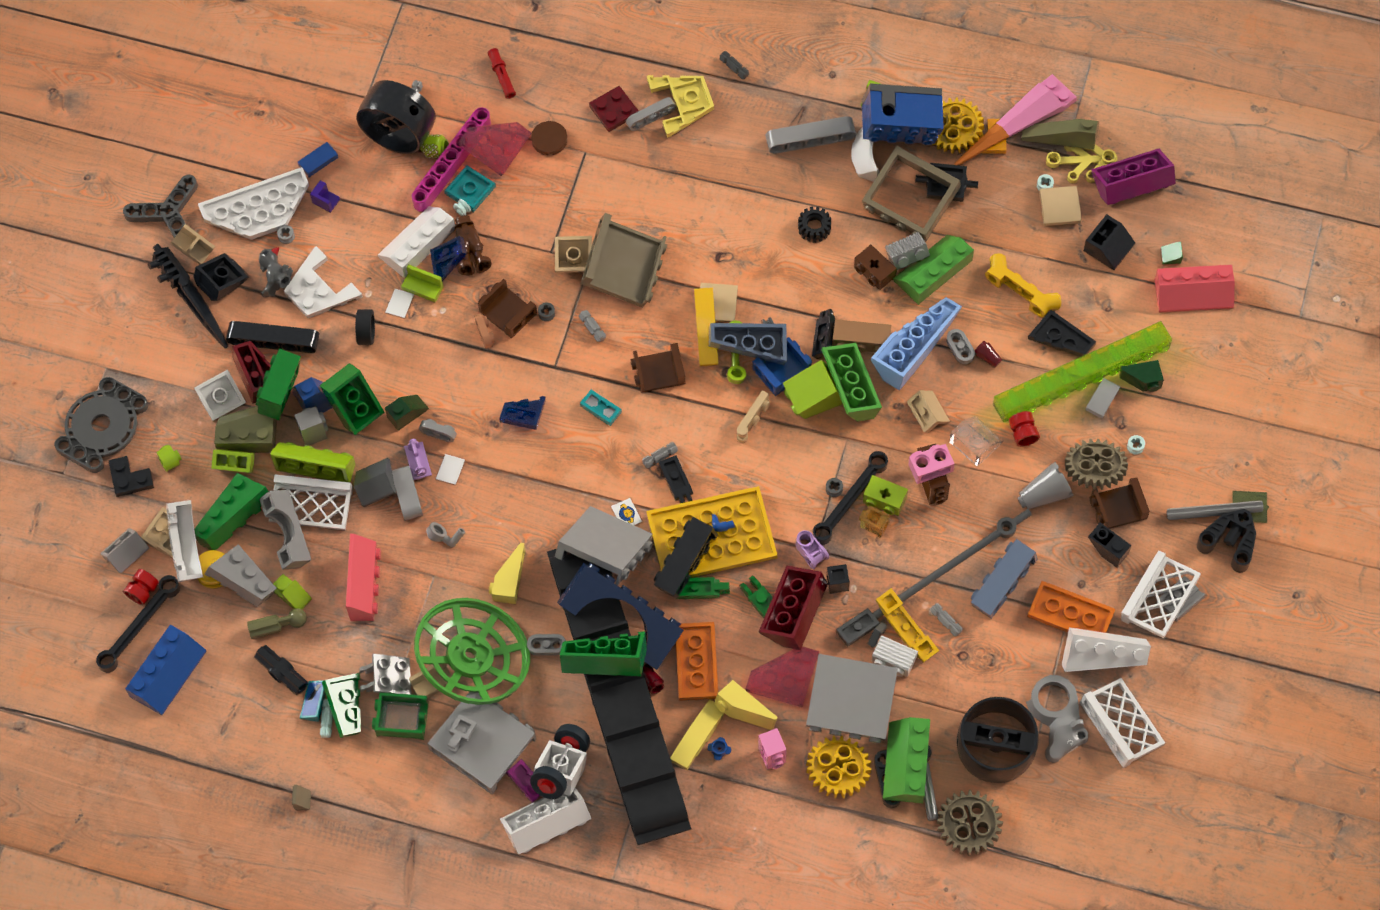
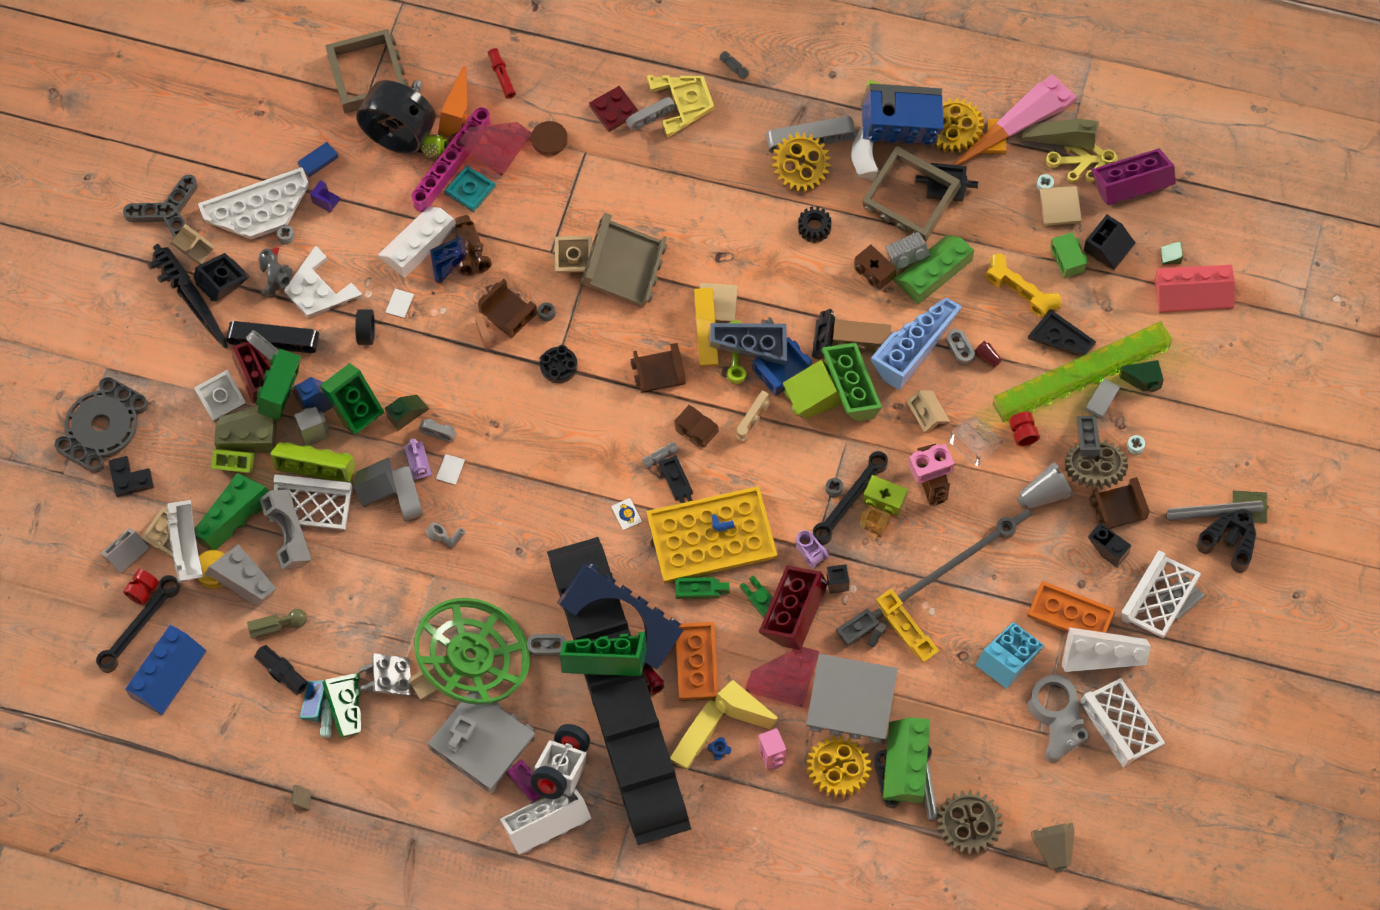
(168, 457): lime plate -> none
(262, 344): none -> light grey beam
(291, 592): lime slope -> none
(353, 103): none -> dark tan window
(362, 578): coral slope -> none
(400, 715): window -> none
(422, 283): lime panel -> none
(454, 111): none -> orange wedge
(462, 207): light aqua bush -> none
(508, 578): light yellow slope -> none
(523, 413): clear blue wing -> none
(558, 364): none -> black tile
(592, 326): light grey axle -> none
(600, 407): teal piece -> none
(606, 542): light grey panel -> none
(685, 557): black wedge -> none
(696, 426): none -> reddish brown brick
(806, 147): none -> yellow gear
(894, 655): white brick -> none
(946, 619): light grey axle -> none
(1003, 578): sand blue wedge -> none
(1009, 655): none -> medium azure slope
(1012, 740): black cylinder -> none
(1055, 845): none -> dark tan cone
(1068, 255): none -> bright green brick
(1088, 436): none -> dark grey plate

